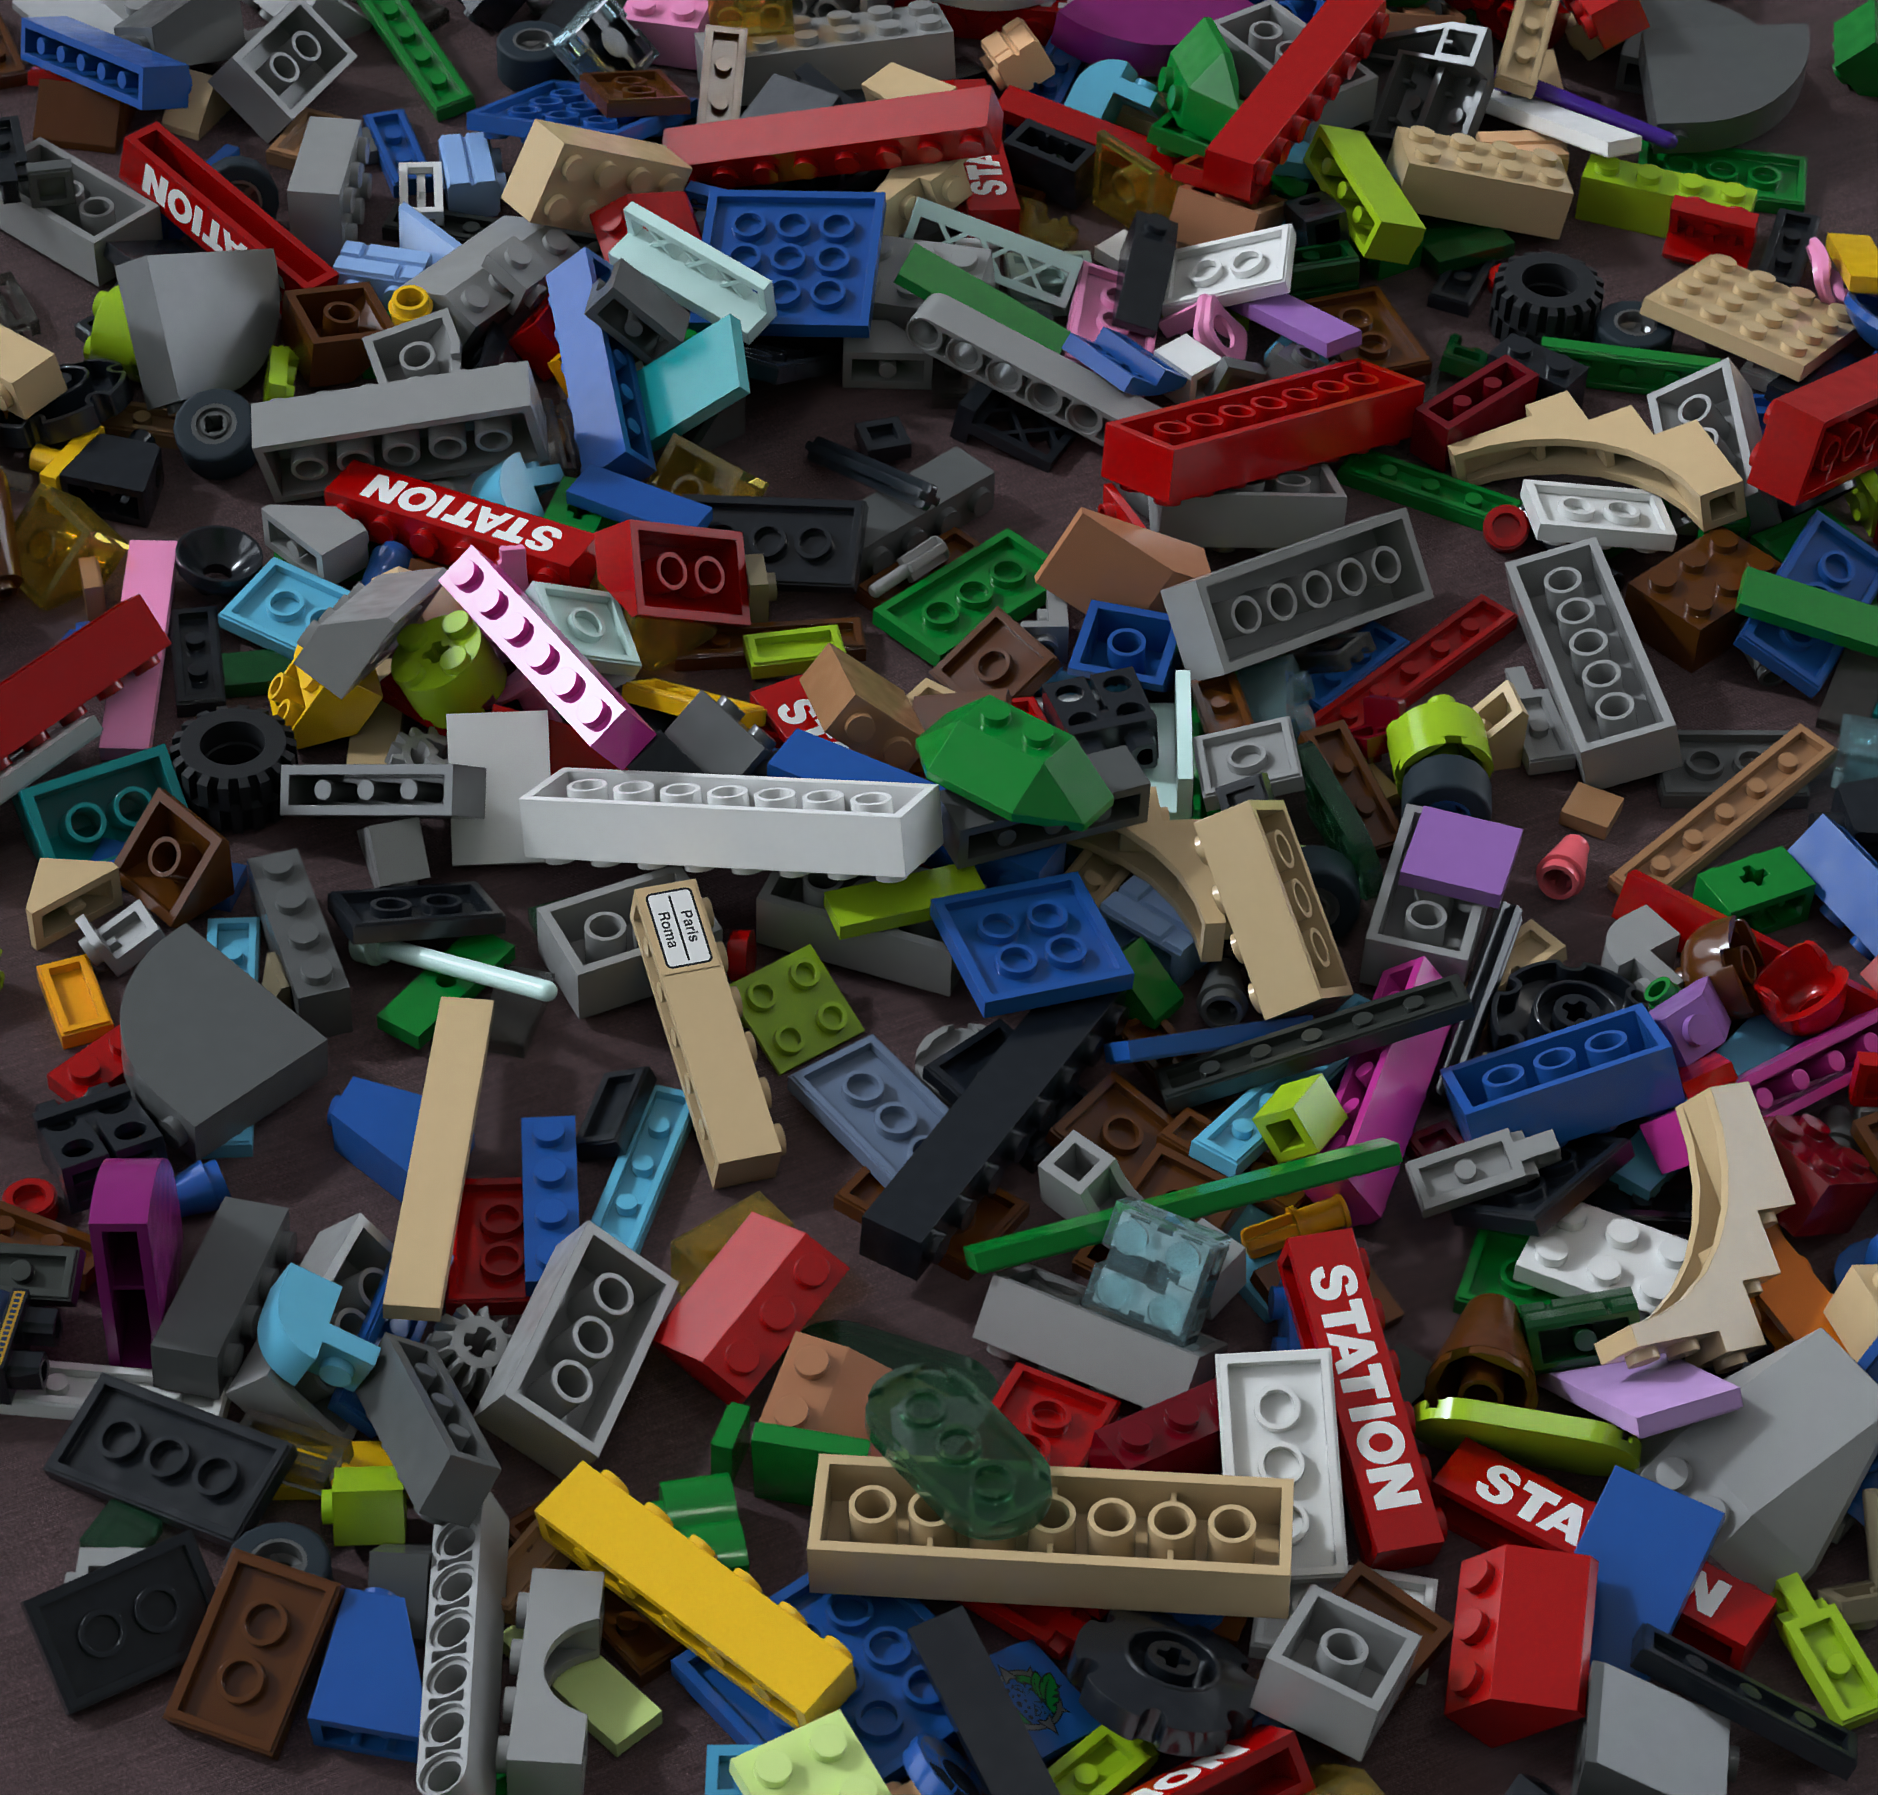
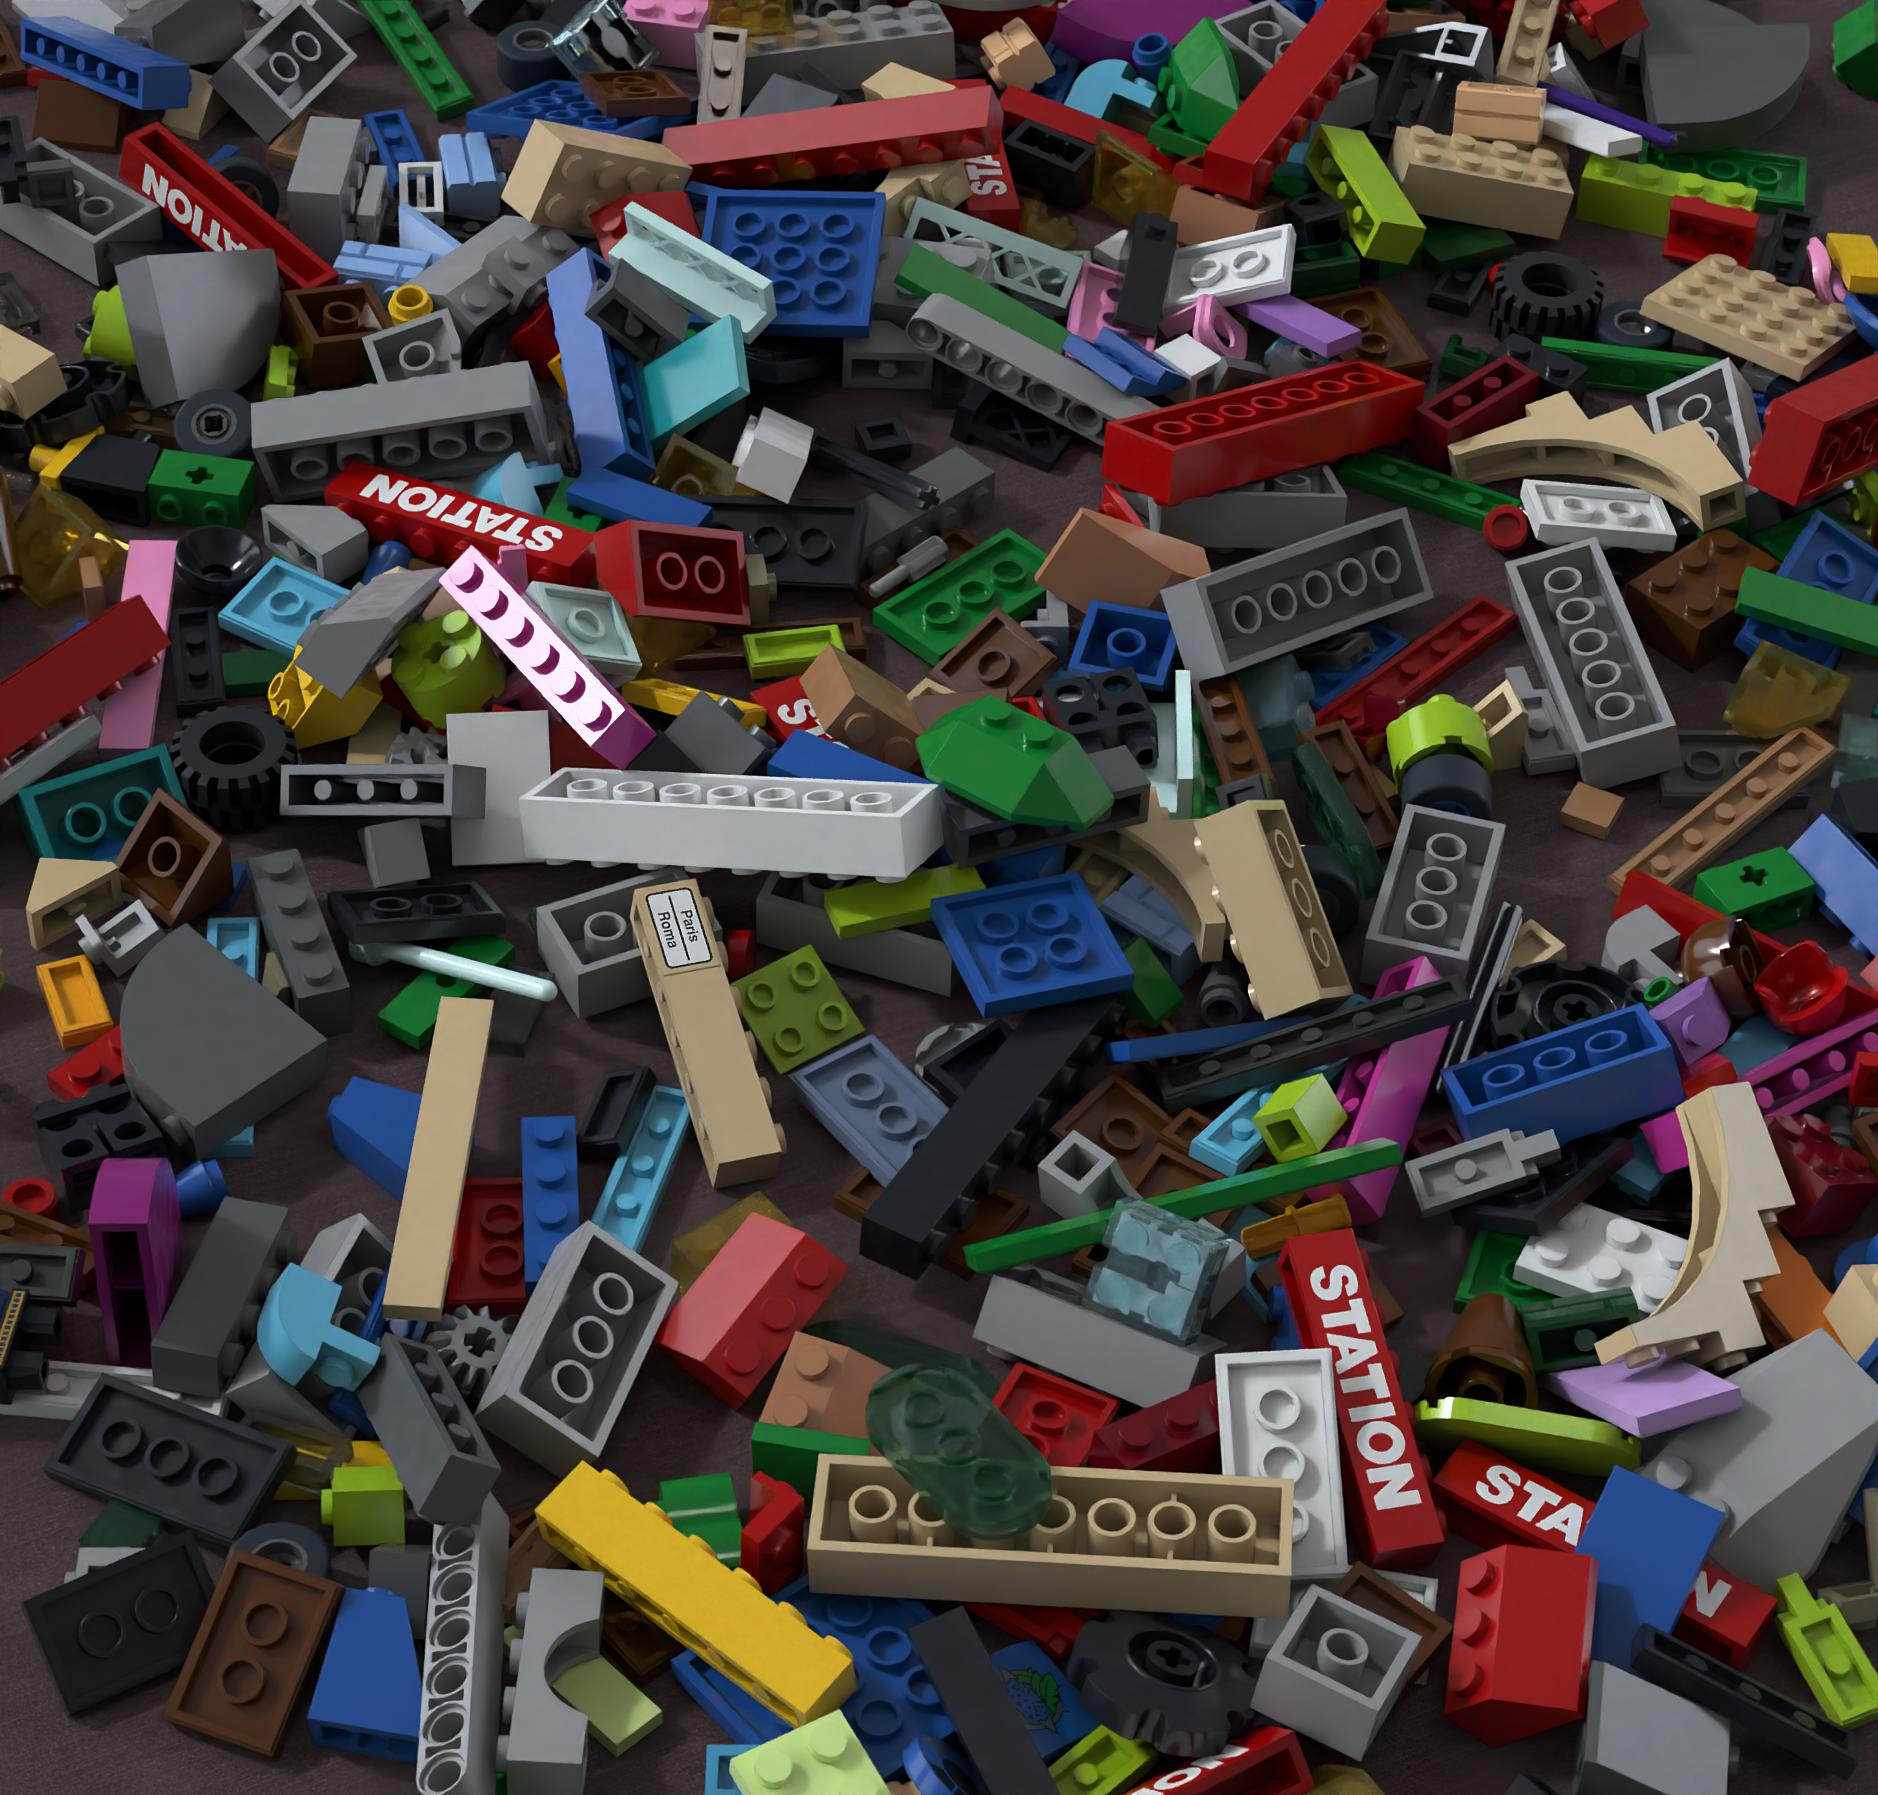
(202, 490): none -> green brick
(373, 205): none -> white tile
(731, 1440): green tile -> none
(772, 453): none -> white brick
(774, 1535): none -> red bracket
(1151, 58): none -> blue cone
(1246, 752): light grey tile -> none
(1460, 857): medium lavender tile -> none
(1500, 113): none -> light nougat brick
(1564, 868): coral cone -> none
(1566, 73): none -> white tile
(1782, 693): none -> clear yellow slope

